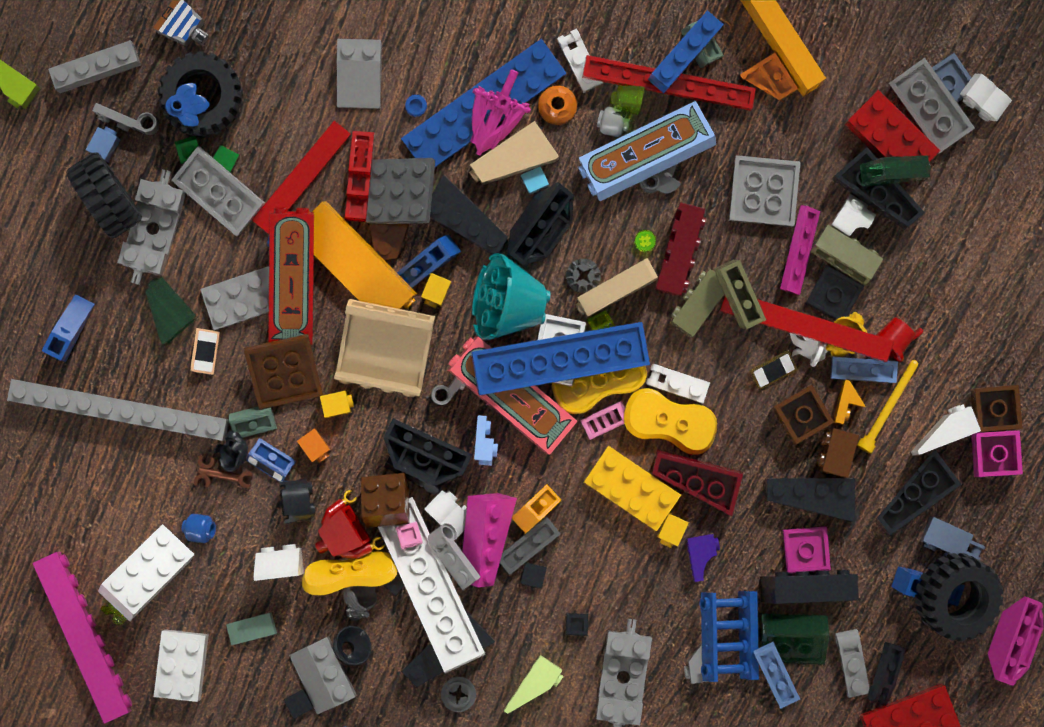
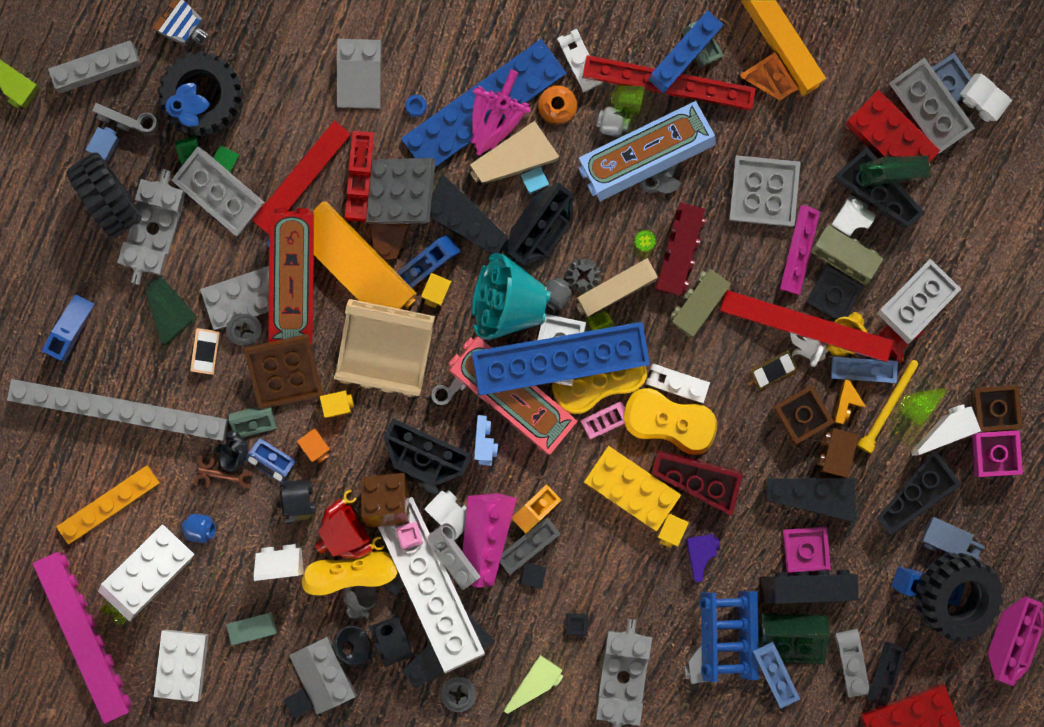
(108, 504): none -> light orange plate
(248, 336): none -> dark grey gear
(391, 641): none -> black brick
(559, 293): none -> dark grey head
(740, 294): olive brick -> none
(919, 301): none -> light grey plate
(920, 405): none -> clear neon green slope

